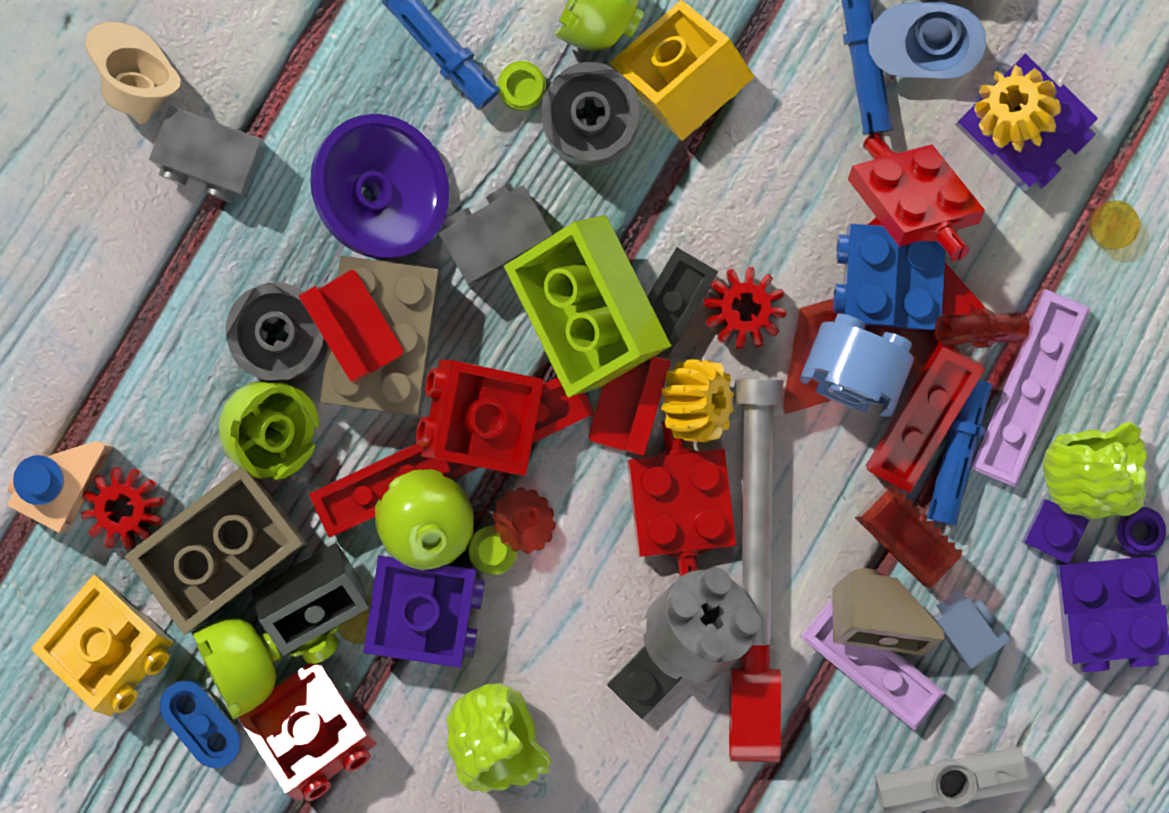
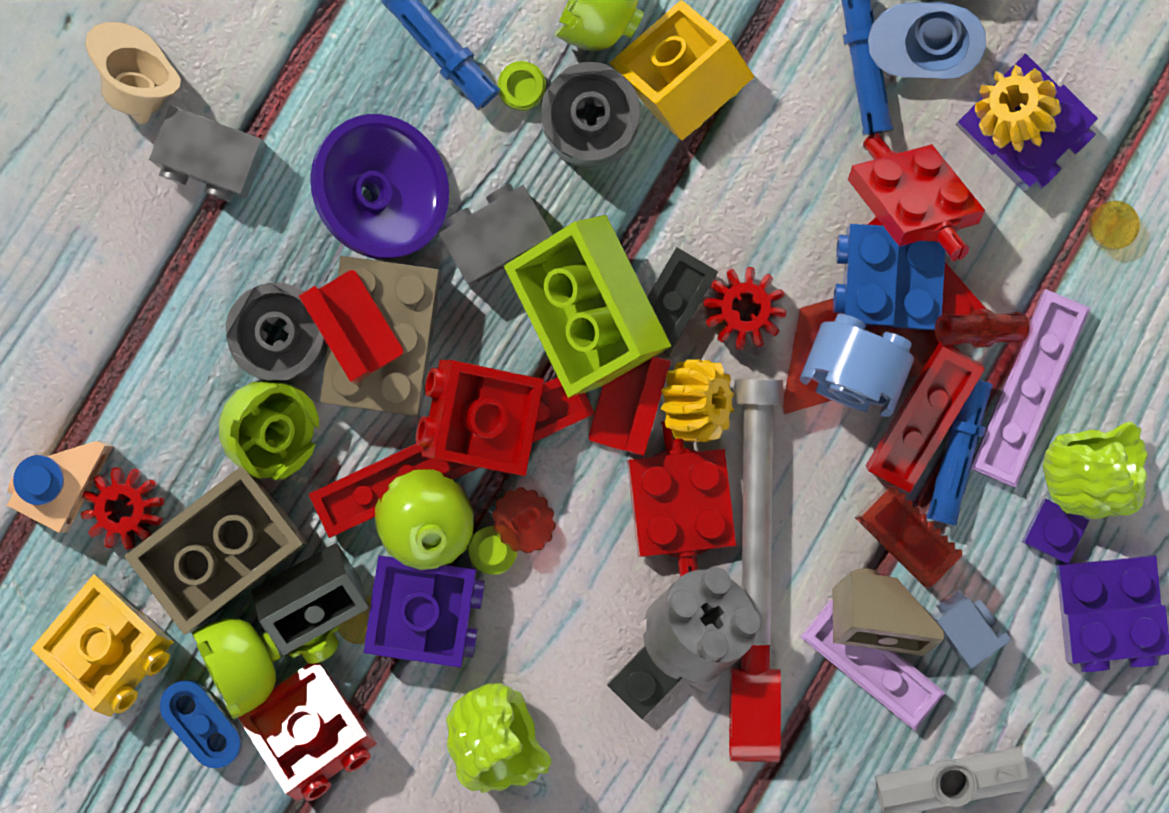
(1154, 538): dark purple plate -> none

